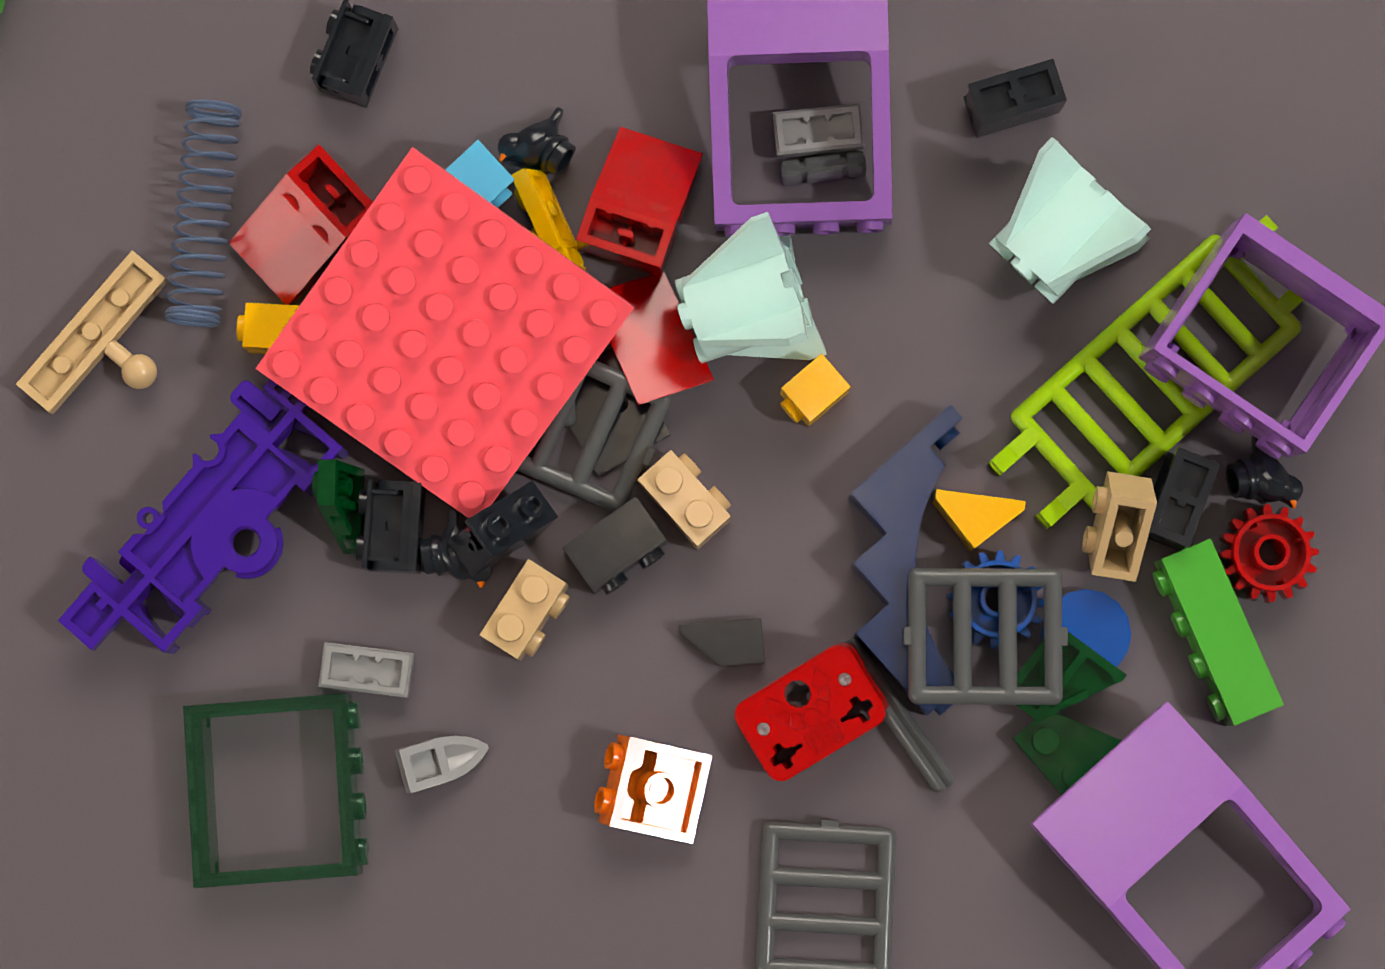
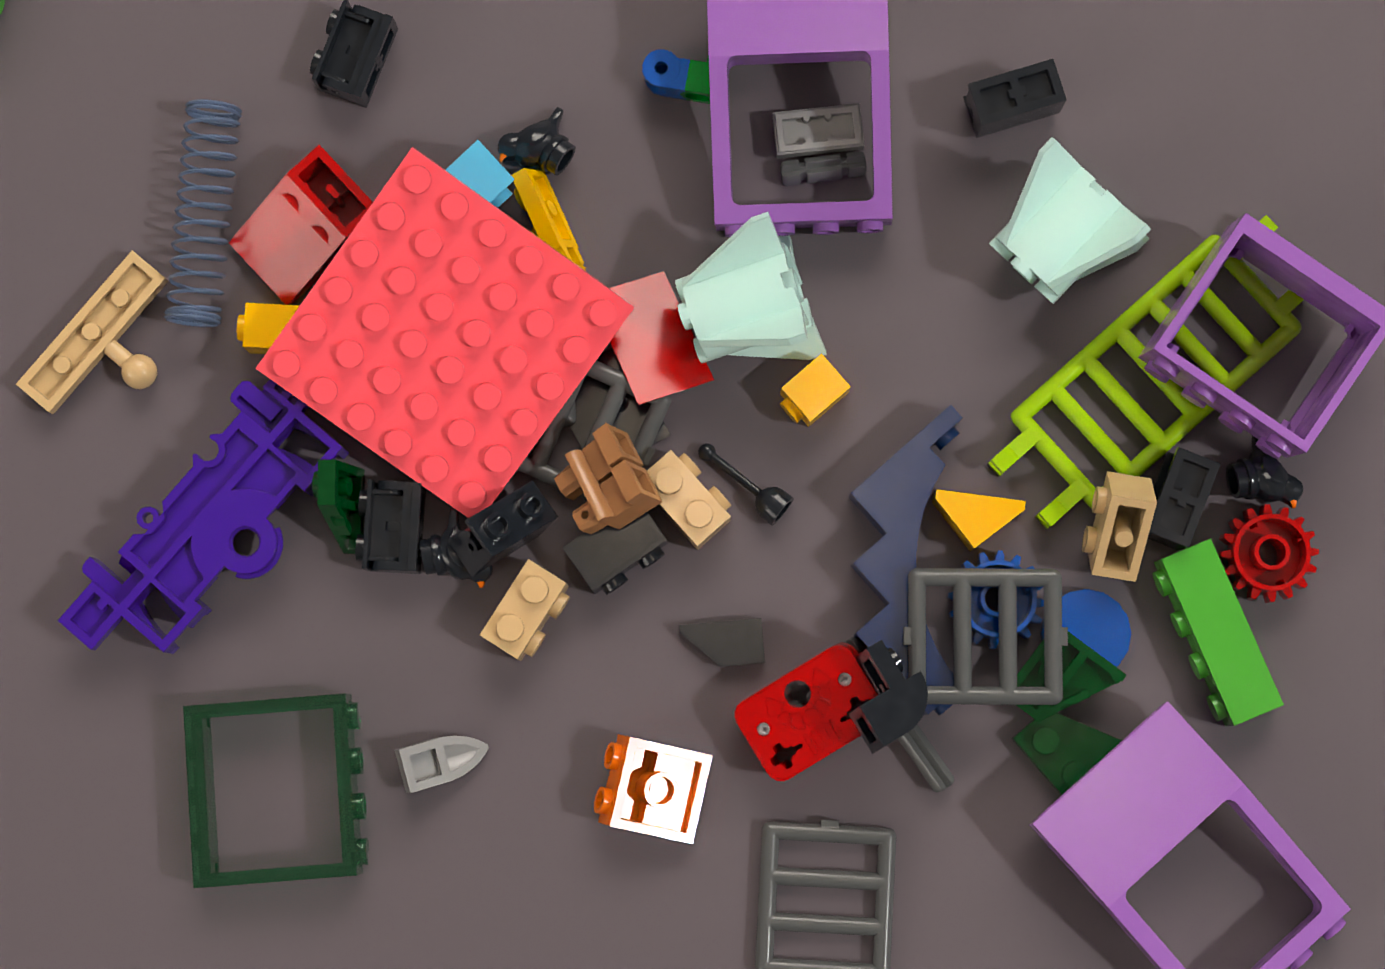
(366, 669): light grey plate -> none
(611, 480): none -> medium nougat hips
(639, 201): red slope -> none
(676, 76): none -> blue leg
(769, 502): none -> black hinge
(898, 702): none -> black brick

